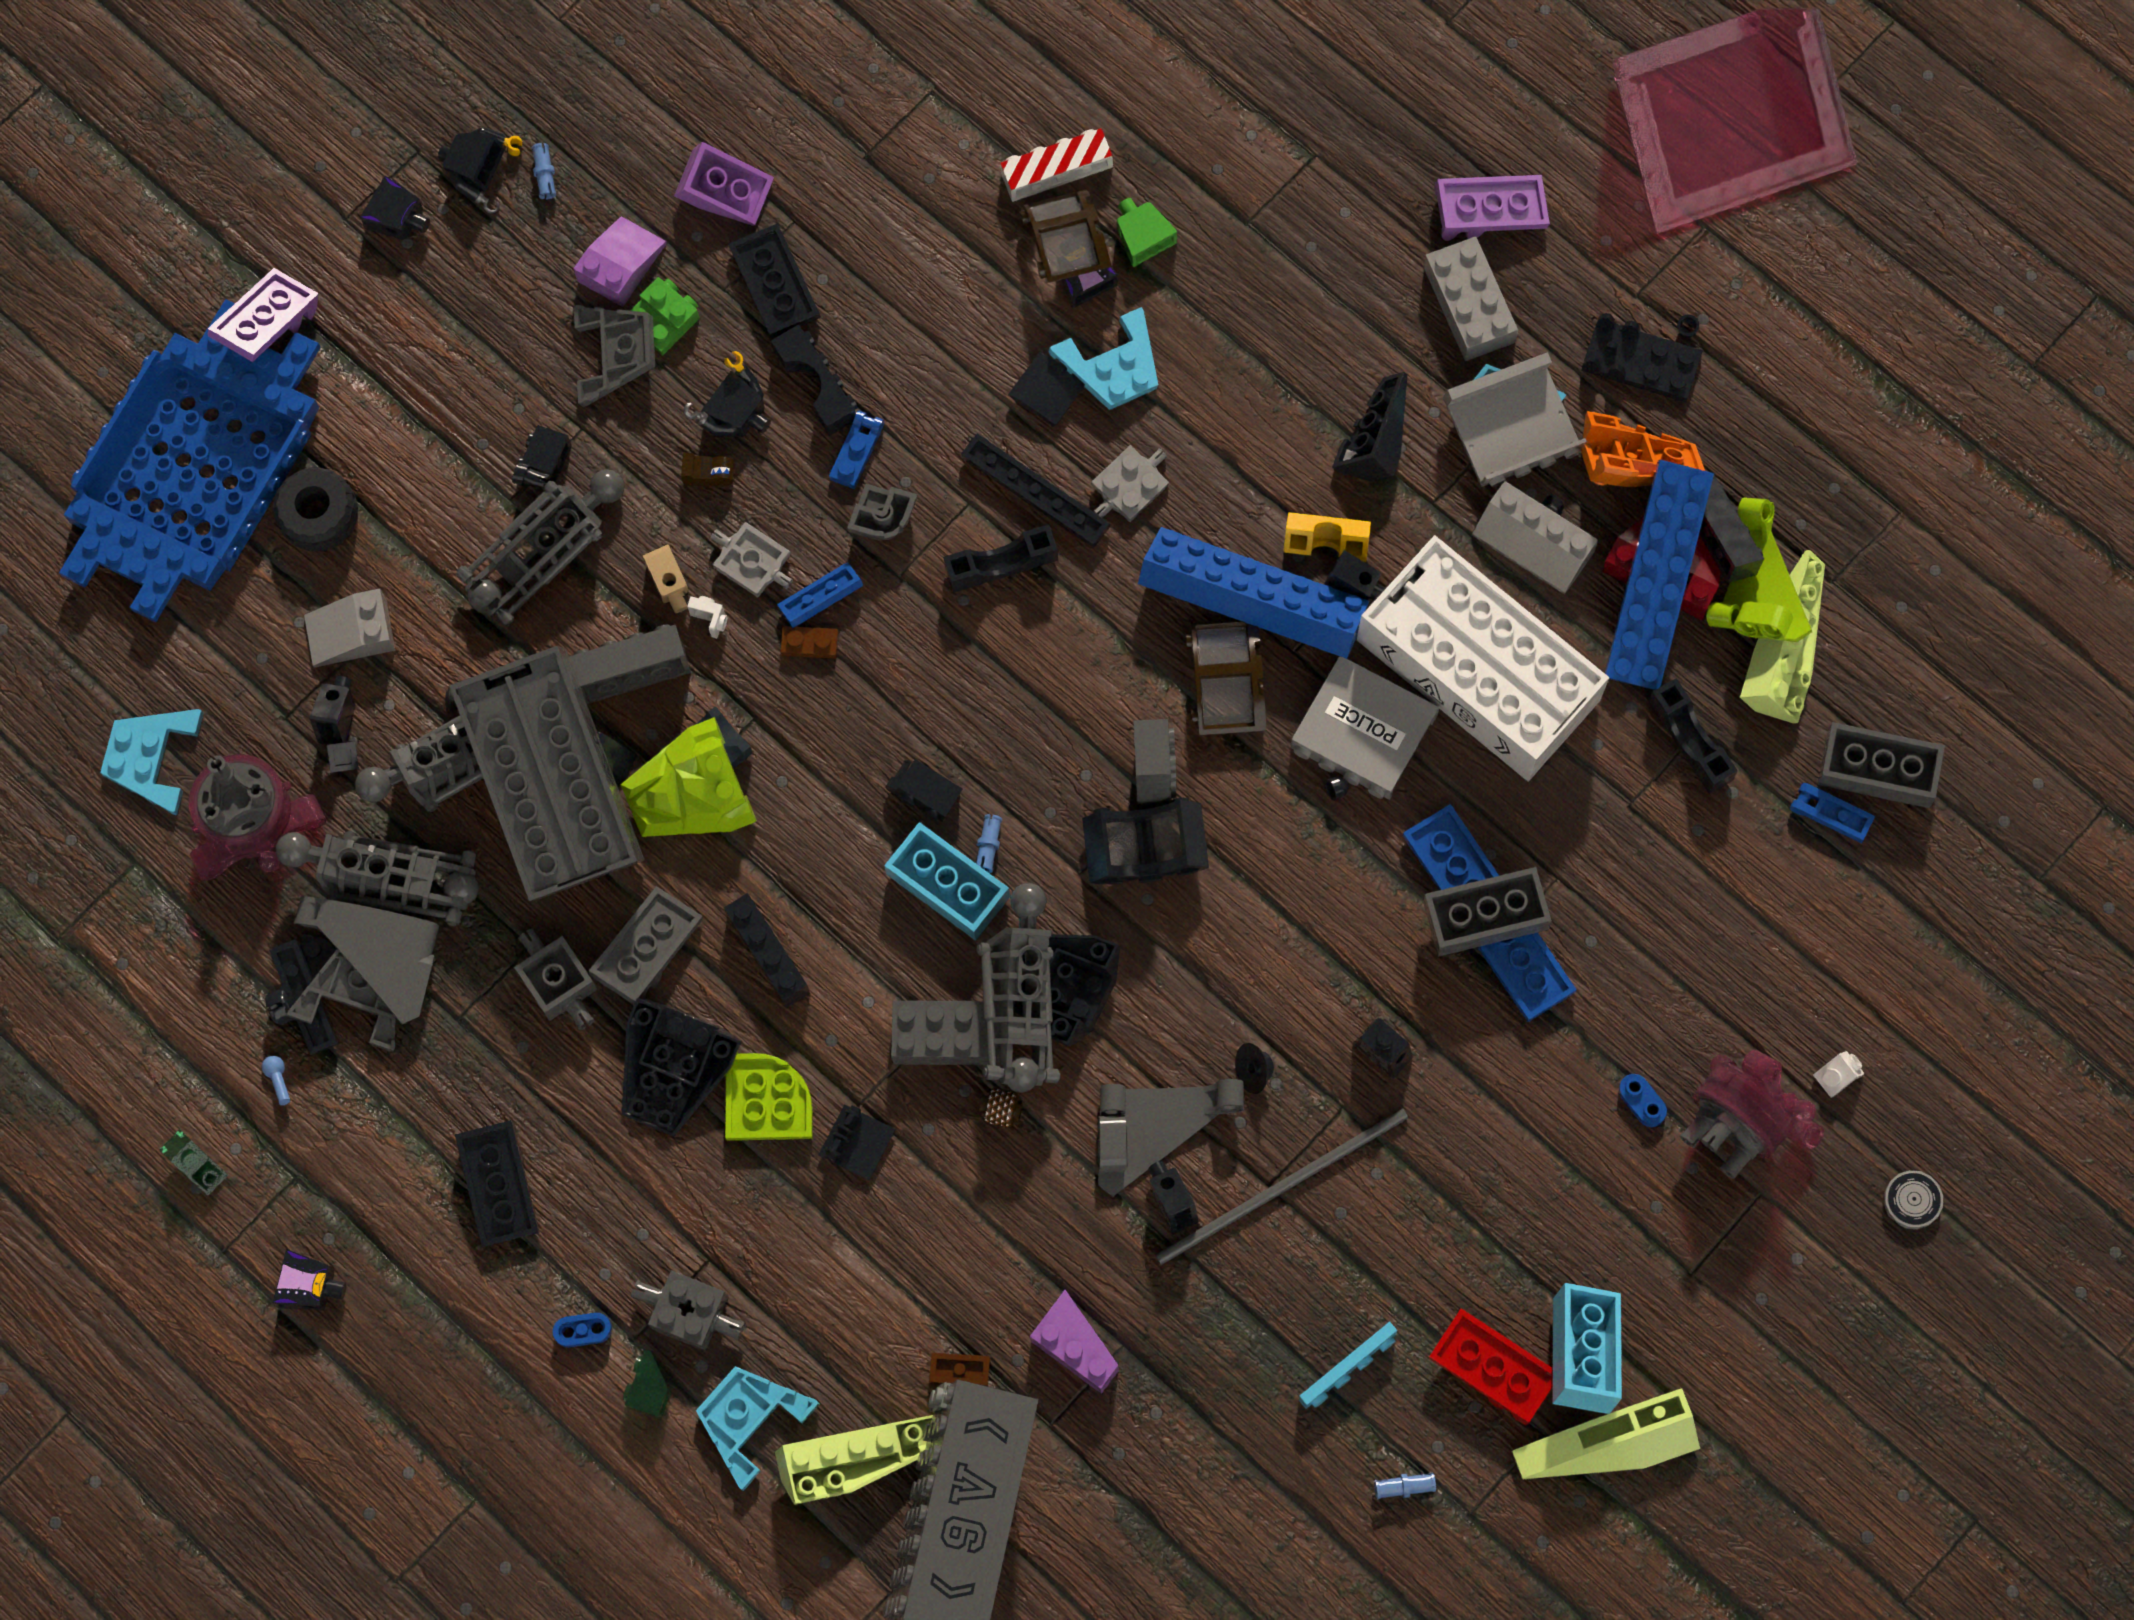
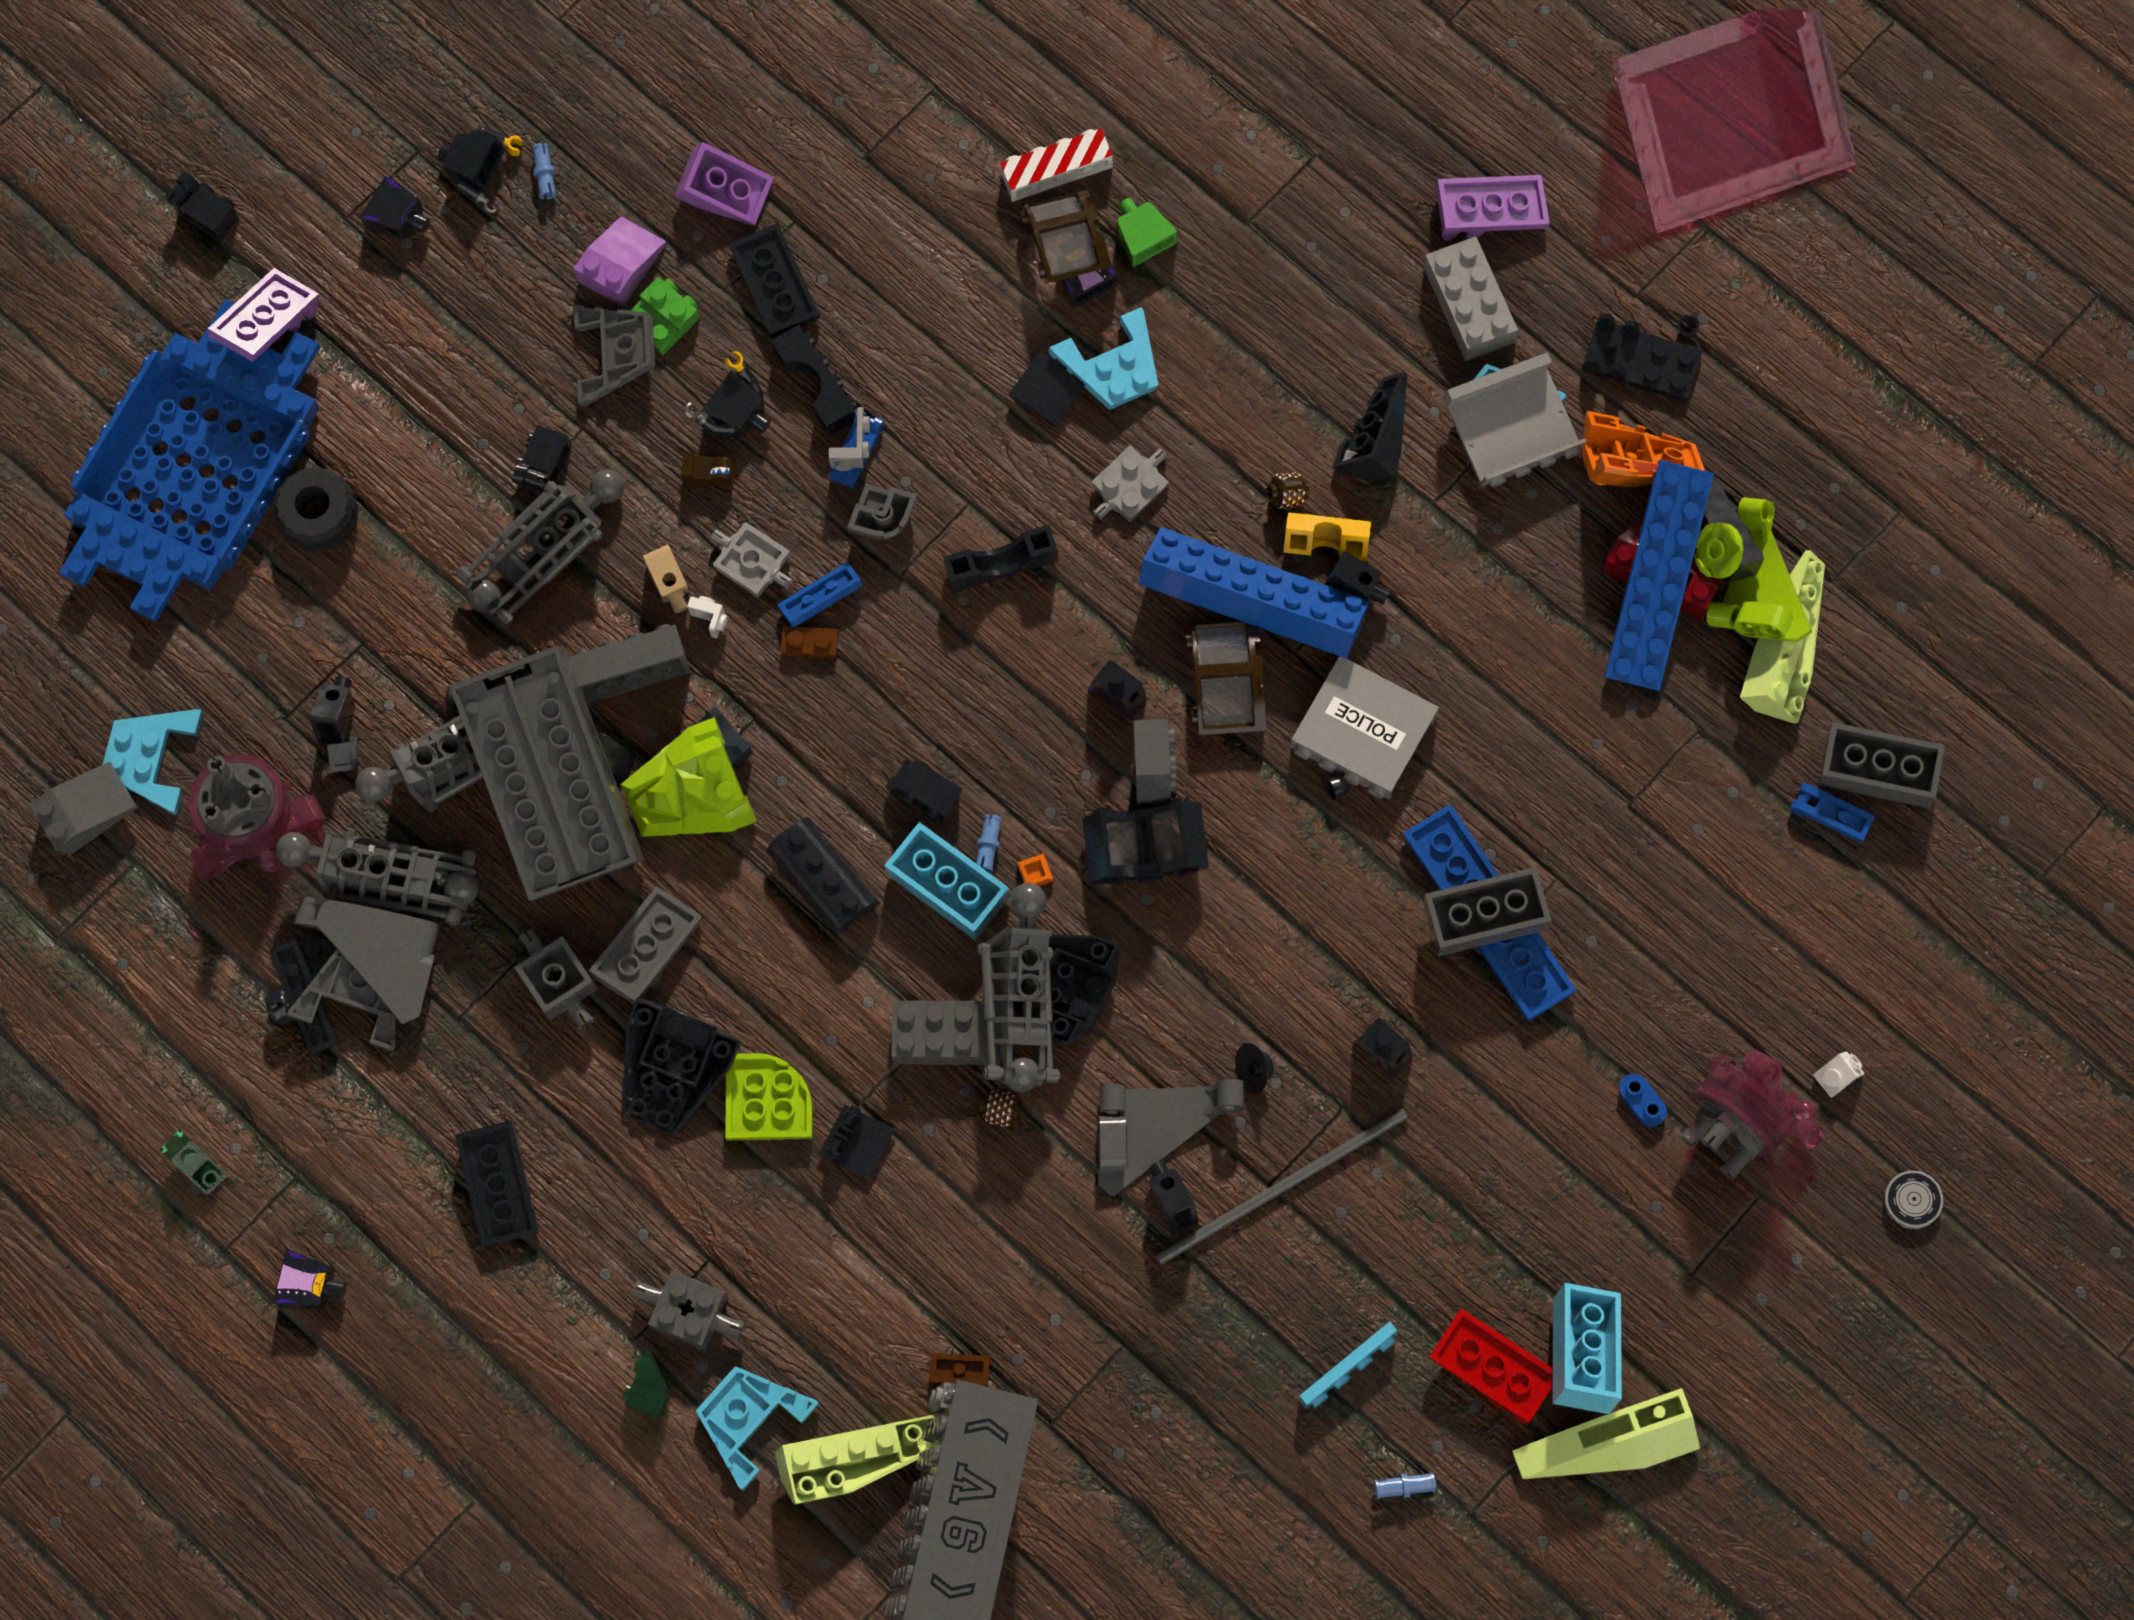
(83, 808): none -> dark grey slope
(202, 207): none -> black hinge
(273, 1068): medium blue bar -> none
(350, 629): light grey slope -> none
(583, 1329): blue plate -> none
(767, 950): black brick -> none
(821, 875): none -> black container
(848, 458): none -> light grey bracket
(1035, 490): black plate -> none
(1035, 870): none -> orange tile
(1074, 1344): medium lavender wedge -> none
(1117, 687): none -> black torso
(1287, 490): none -> dark brown head
(1481, 658): white piece -> none
(1535, 537): light grey slope -> none
(1554, 504): black hinge -> none
(1703, 755): black arch -> none
(1719, 550): none -> lime tile

